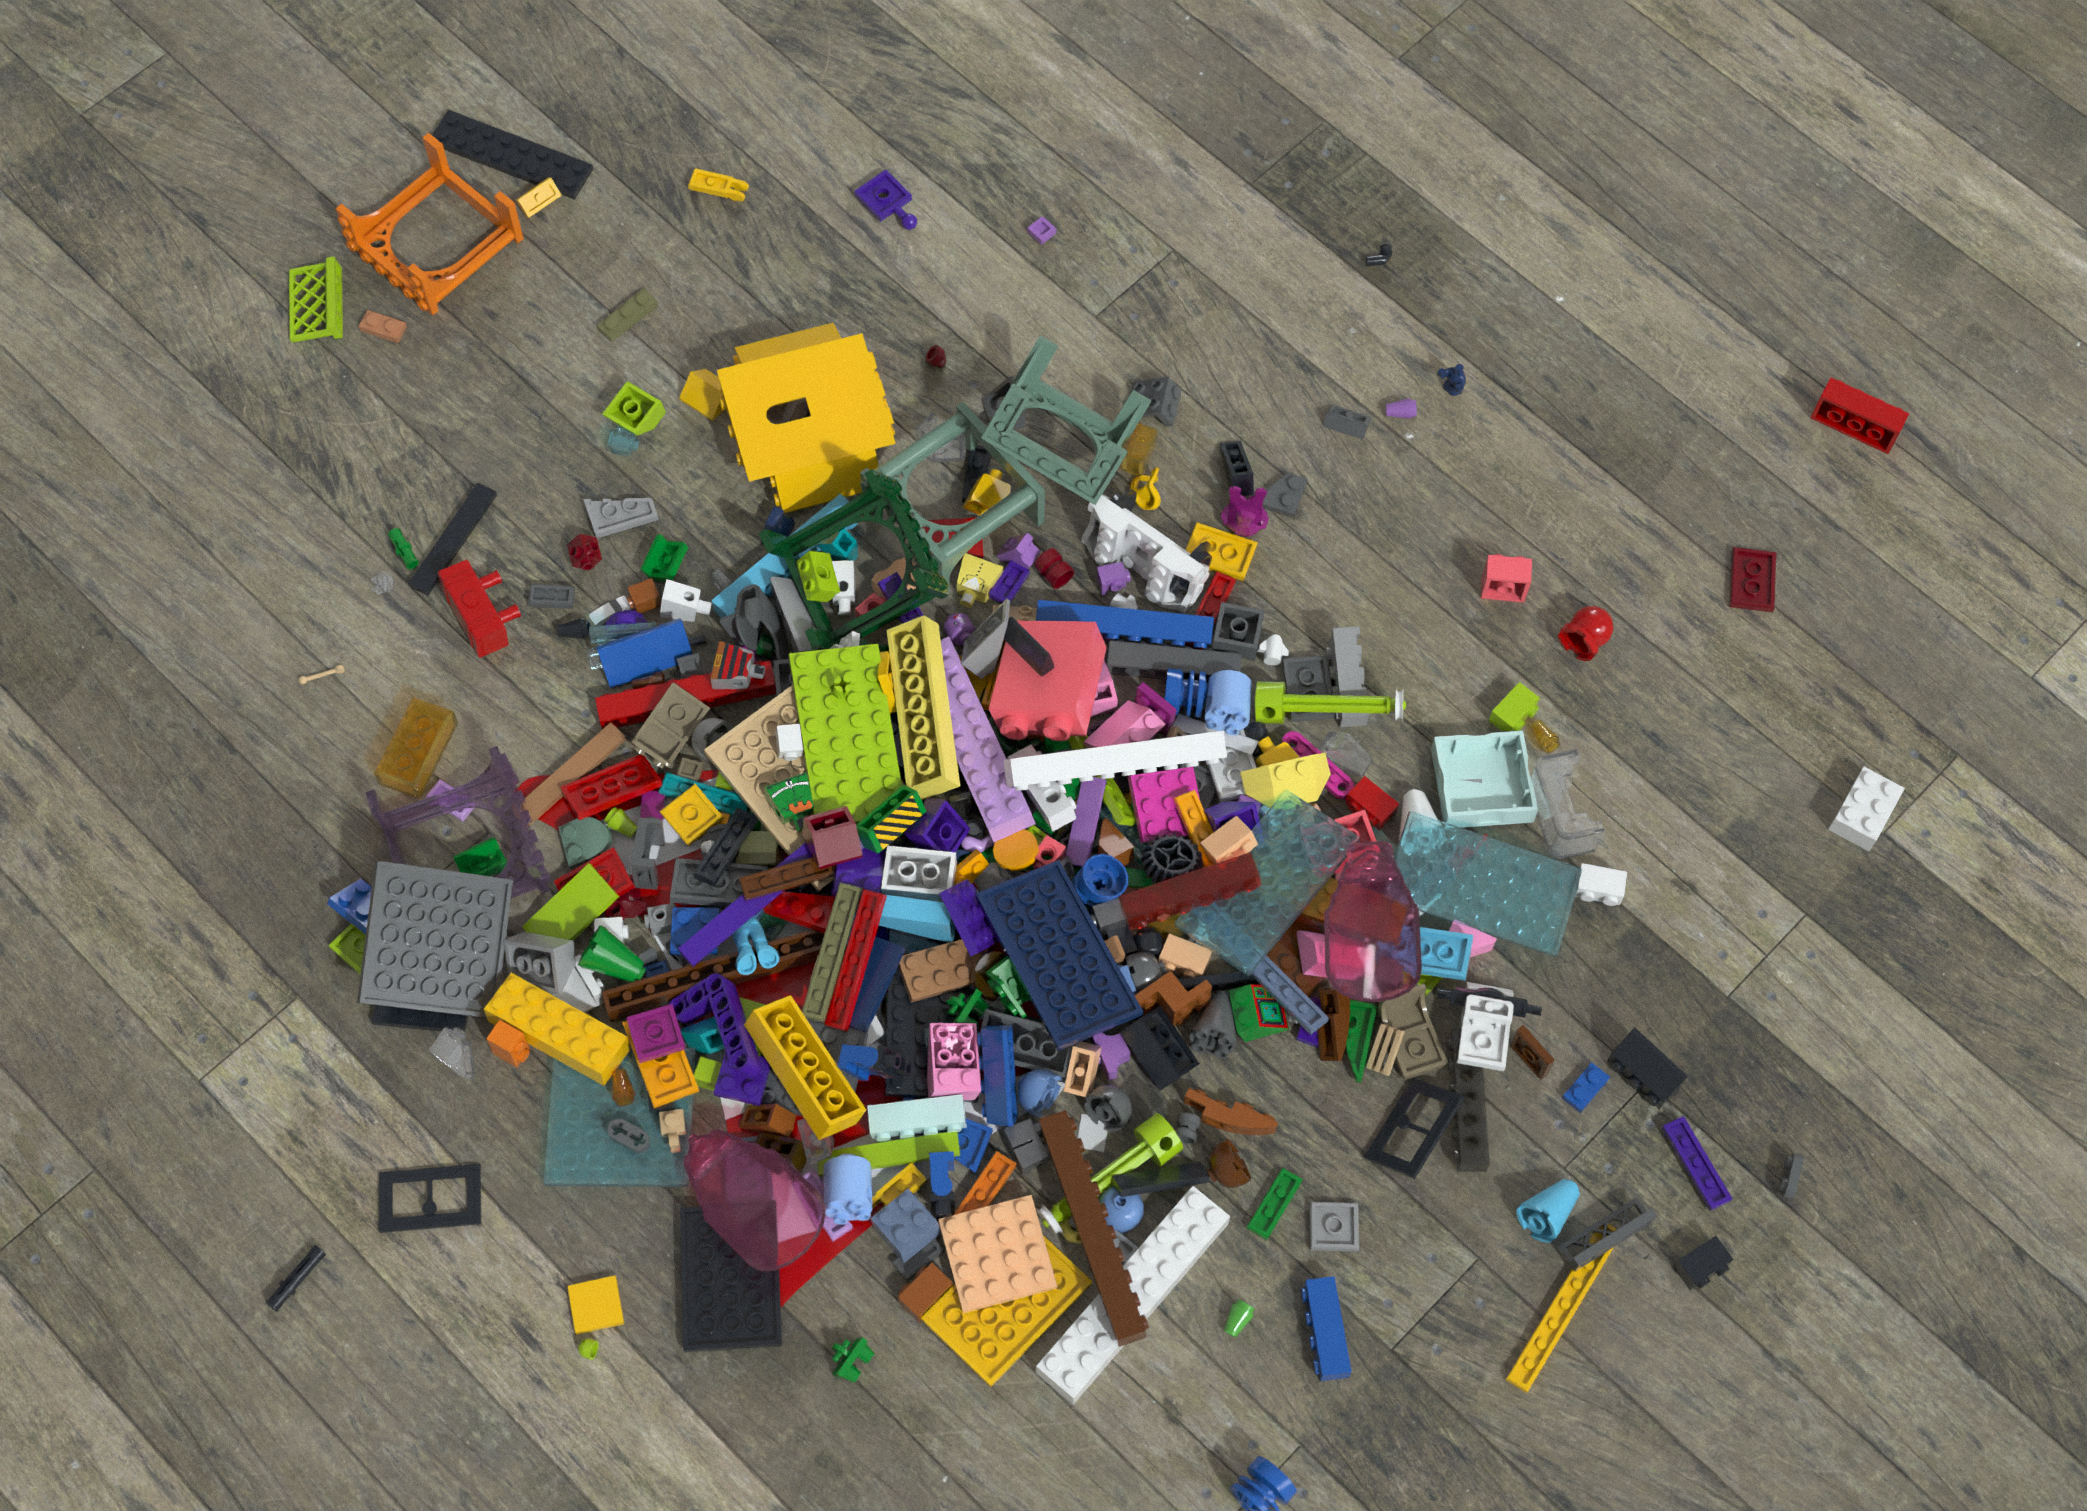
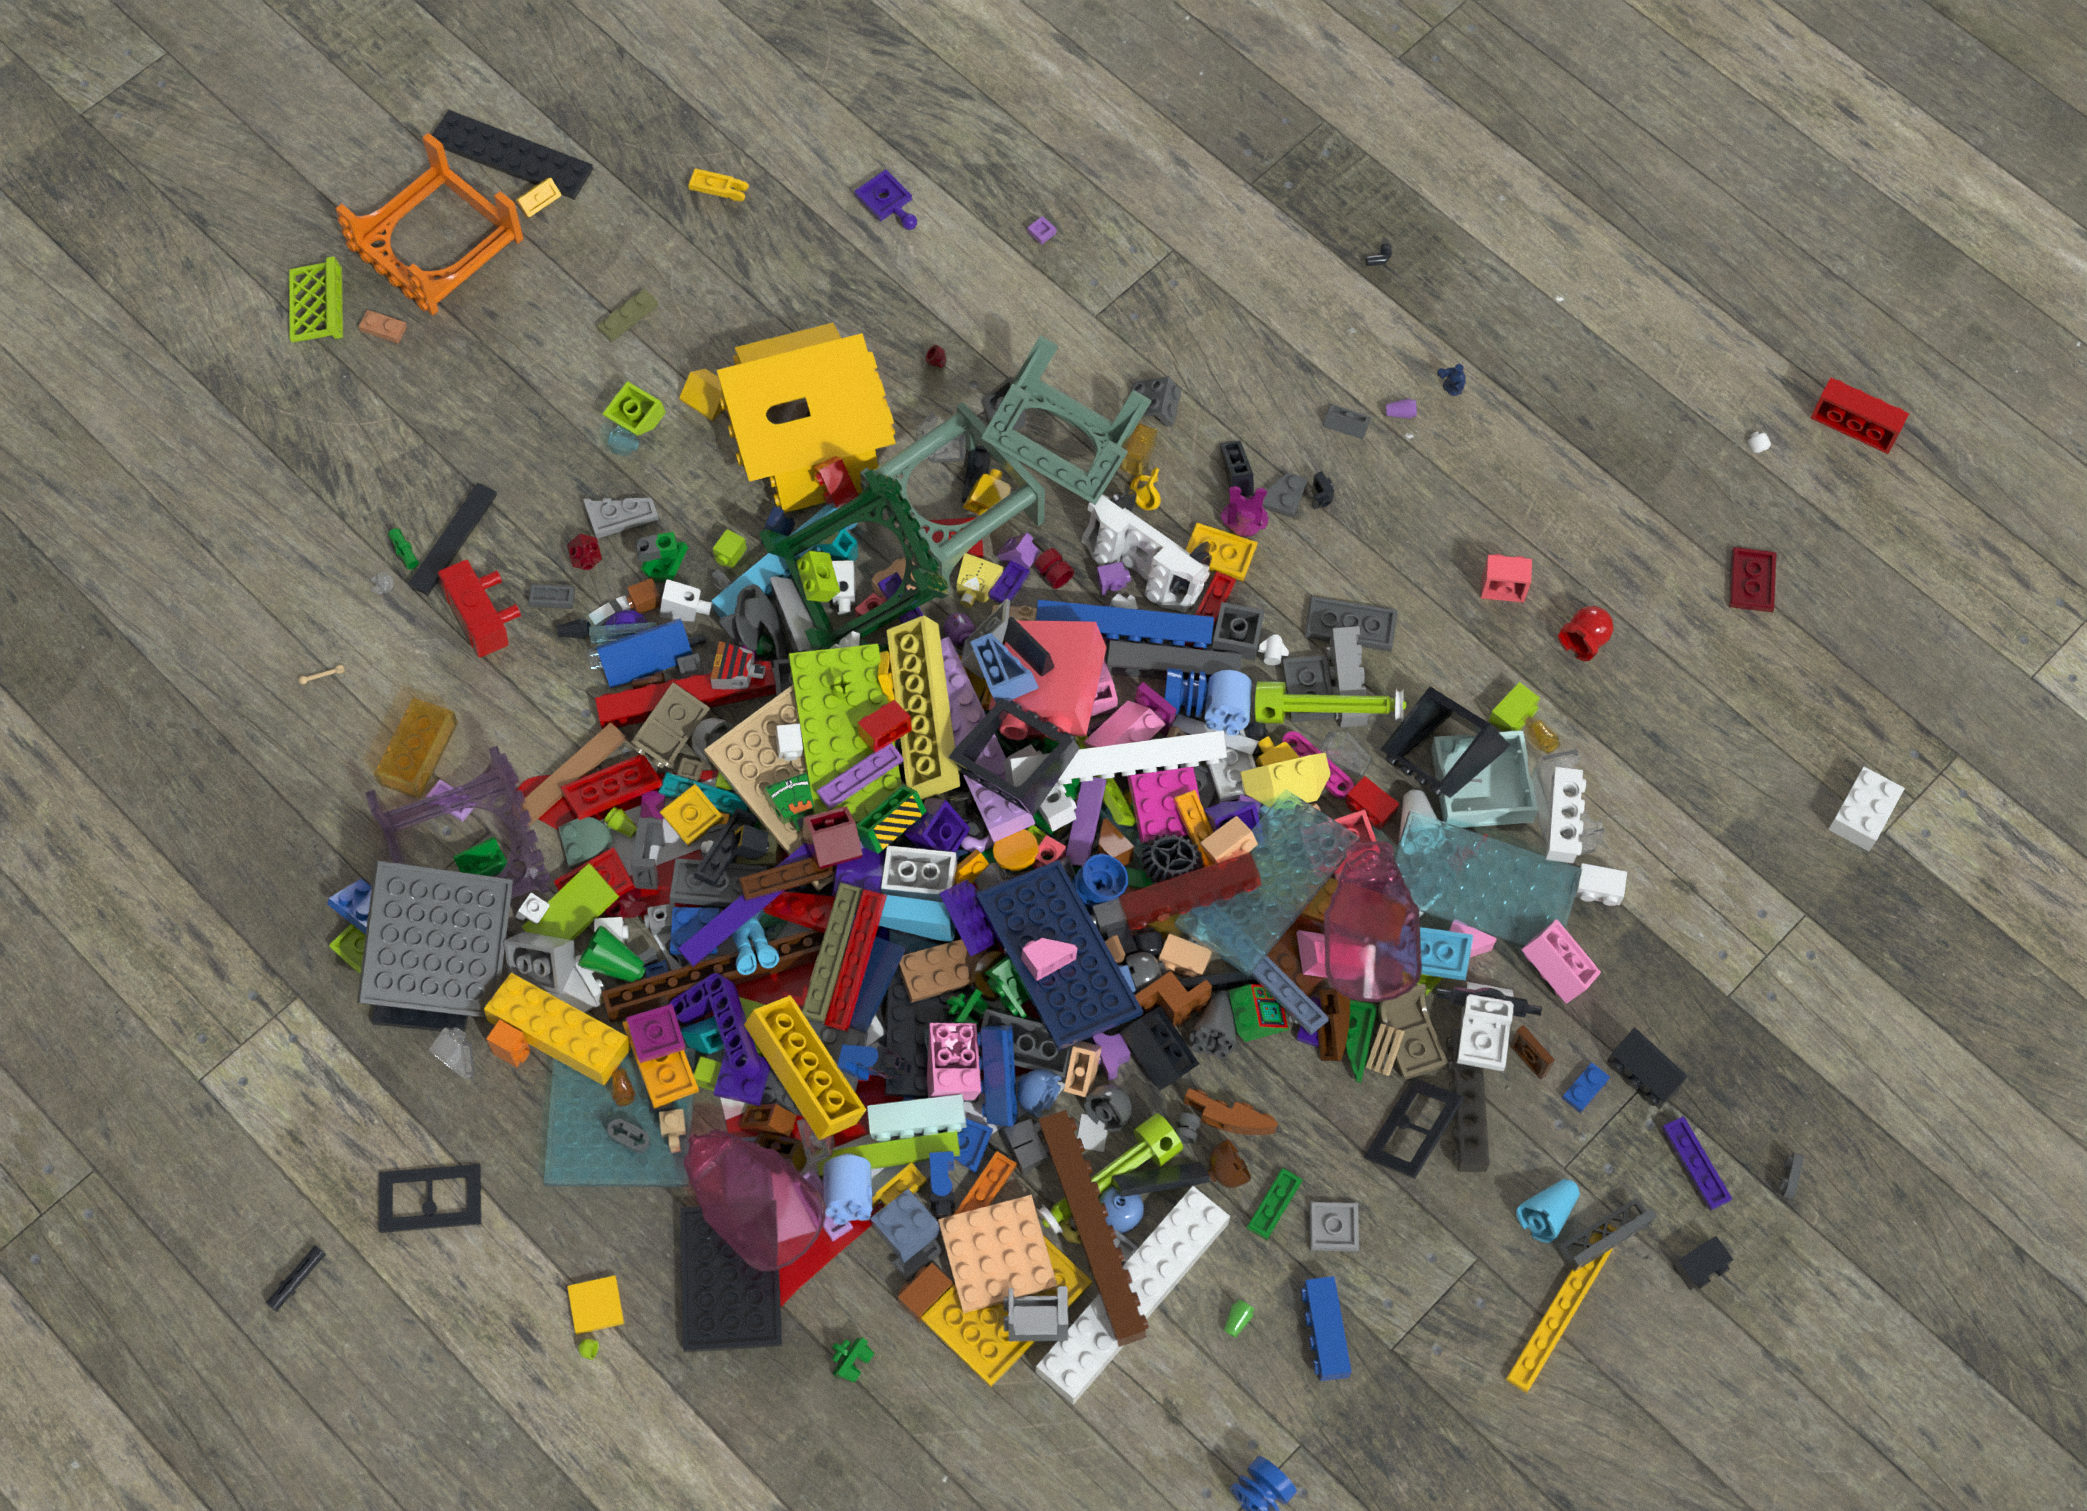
(532, 909): none -> white bracket
(657, 547): none -> leg
(729, 549): none -> lime brick
(750, 842): none -> black brick
(835, 482): none -> red brick
(859, 776): none -> medium lavender tile
(884, 726): none -> red brick
(1002, 670): none -> medium blue wedge
(1037, 1317): none -> panel
(1041, 781): none -> black windscreen
(1047, 956): none -> bright pink slope
(1324, 489): none -> black bracket
(1374, 622): none -> dark grey tile
(1426, 717): none -> black windscreen
(1558, 847): none -> white brick
(1561, 961): none -> bright pink slope
(1759, 442): none -> white piece

